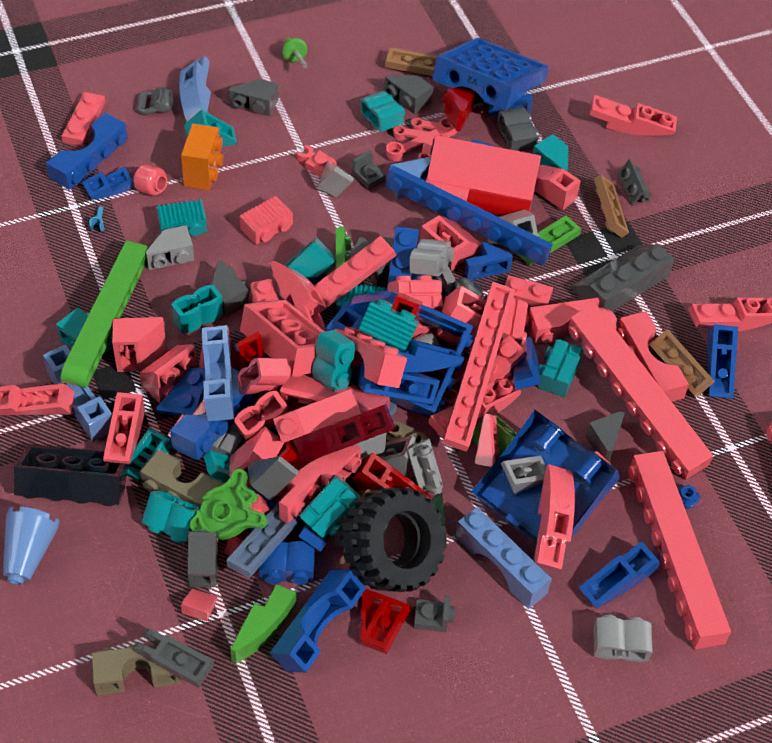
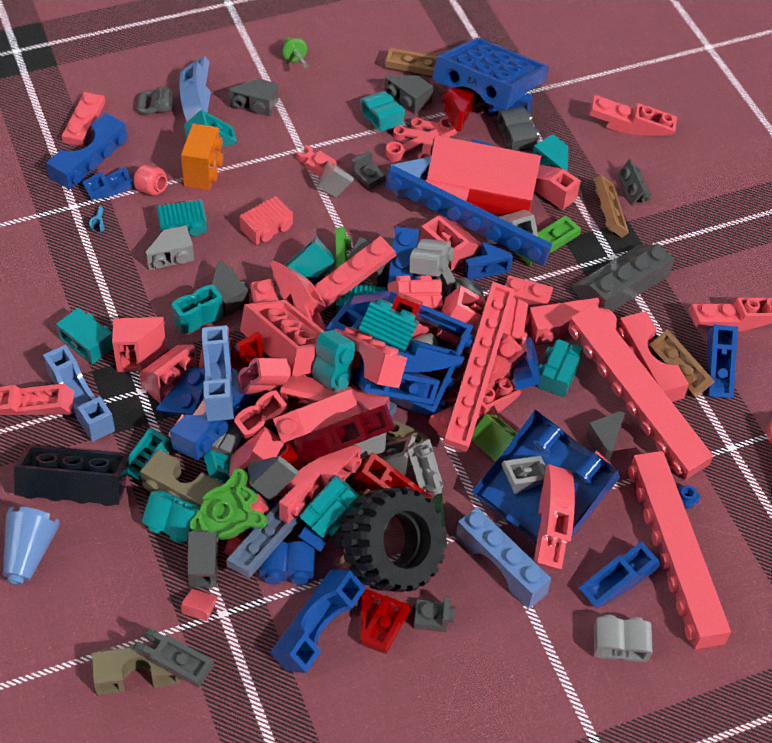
(108, 306): bright green beam -> none
(124, 428): coral slope -> none
(263, 623): bright green slope -> none
(488, 445): coral slope -> none

